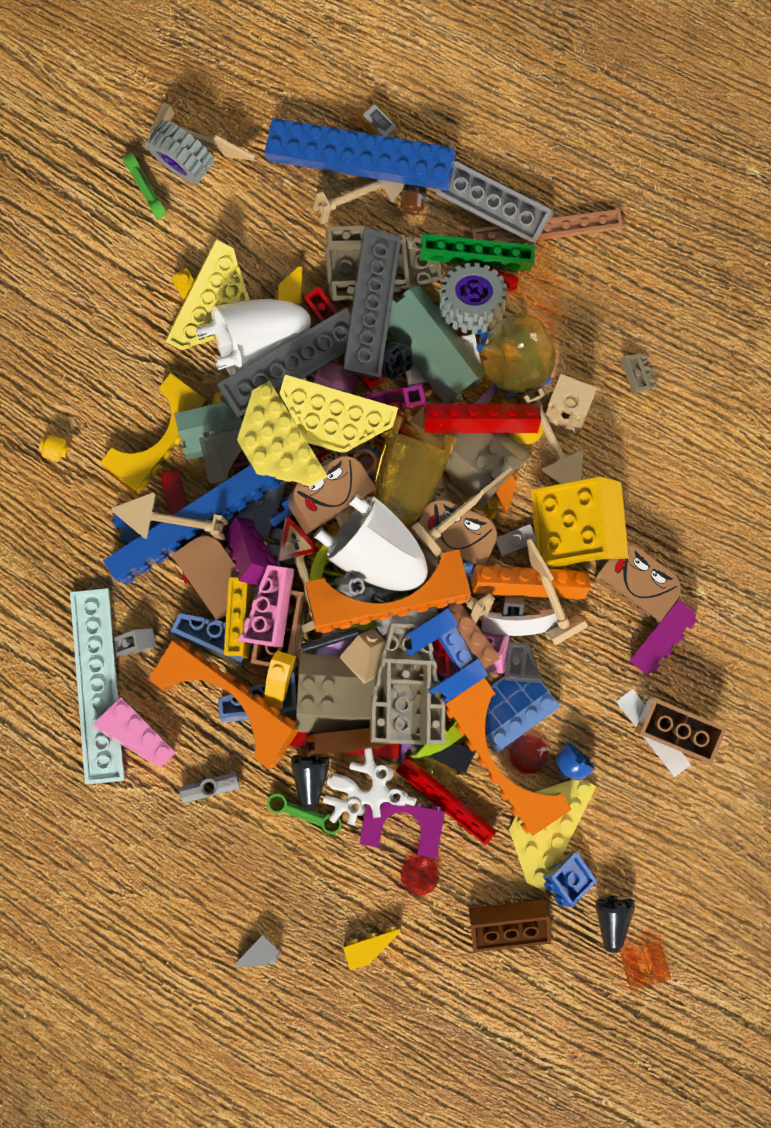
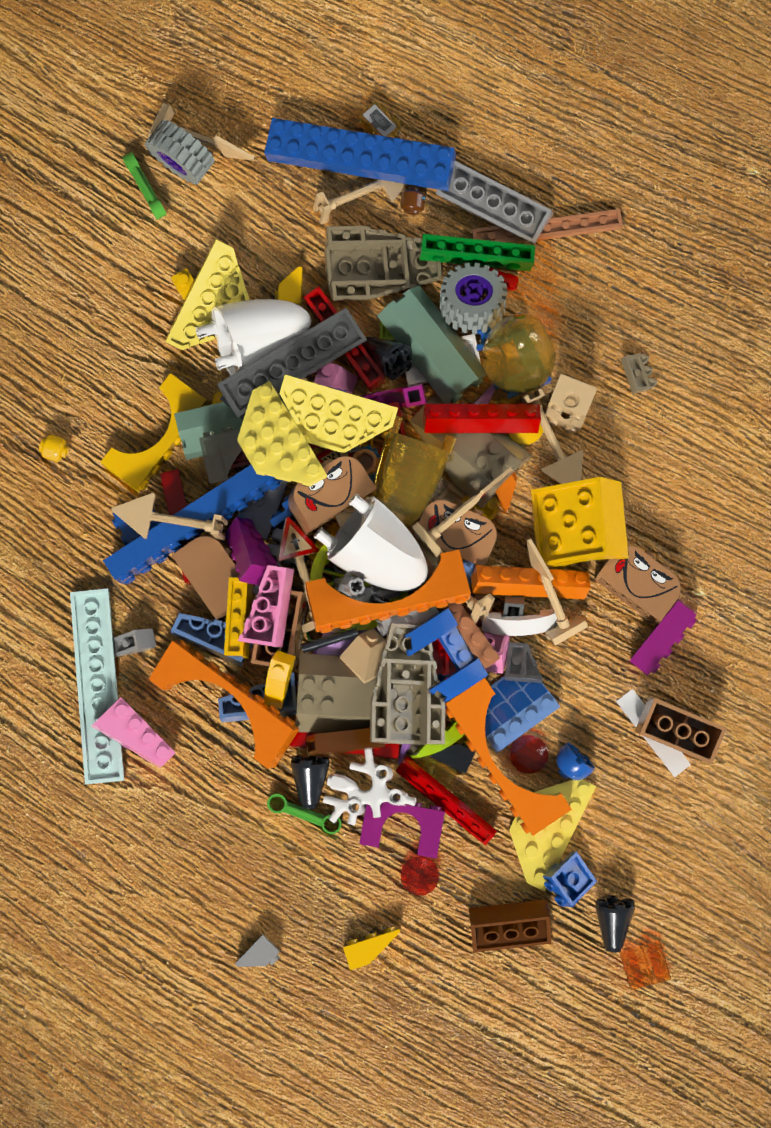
(221, 785): light grey piece -> none
(371, 304): dark grey plate -> none
(515, 540): white plate -> none

